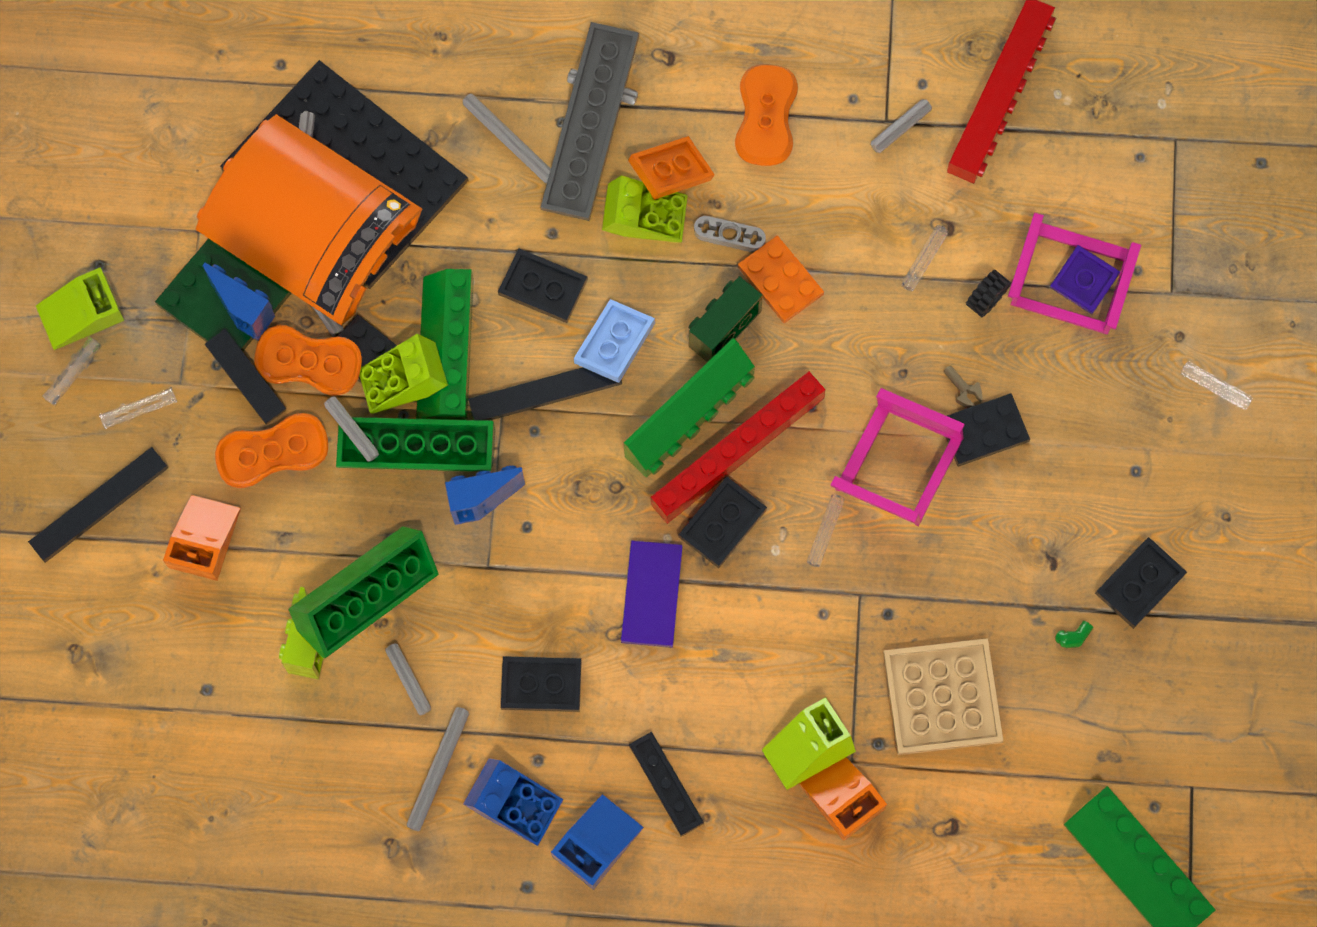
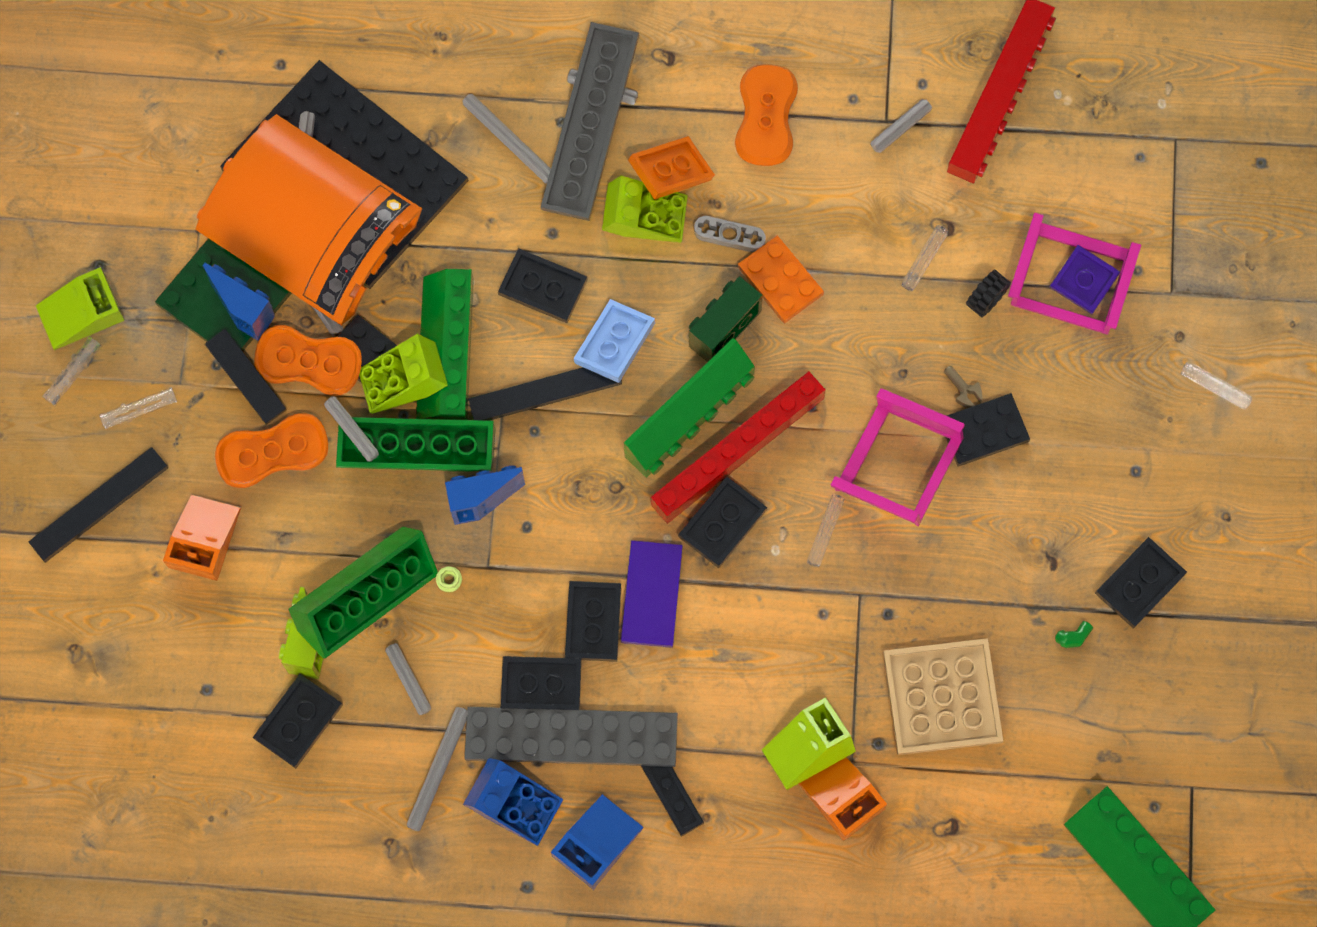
(297, 721): none -> black plate
(445, 572): none -> yellowish green plate
(571, 736): none -> dark grey plate
(593, 621): none -> black plate

